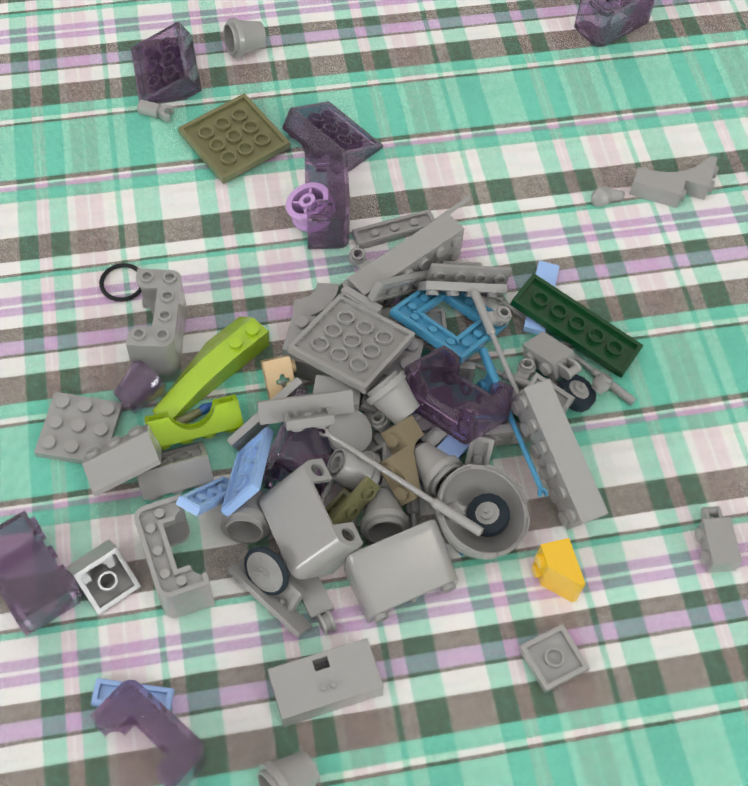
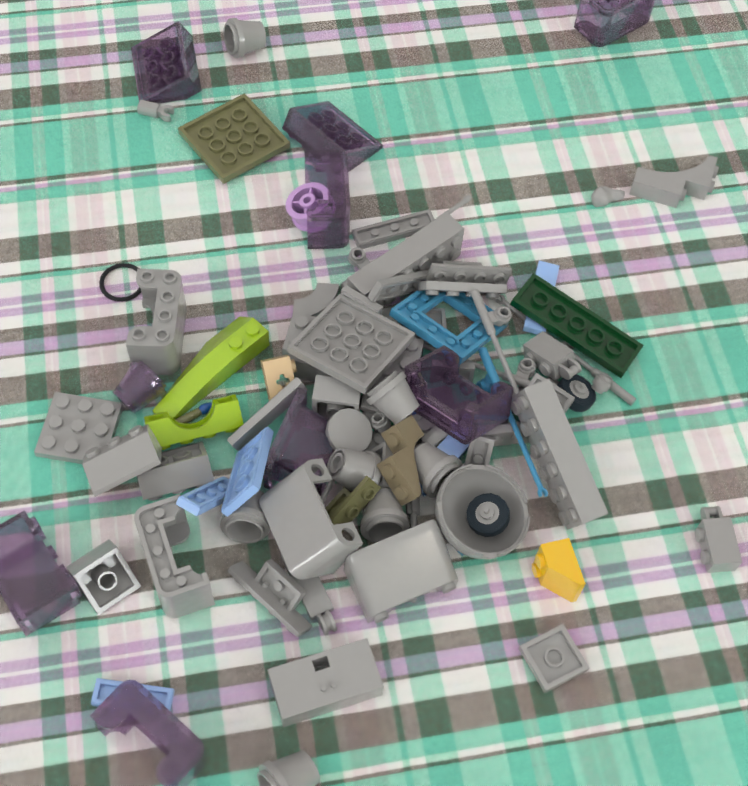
(266, 570): light grey wheel -> none
(306, 410): light grey bracket -> none
(453, 511): light grey piece -> none

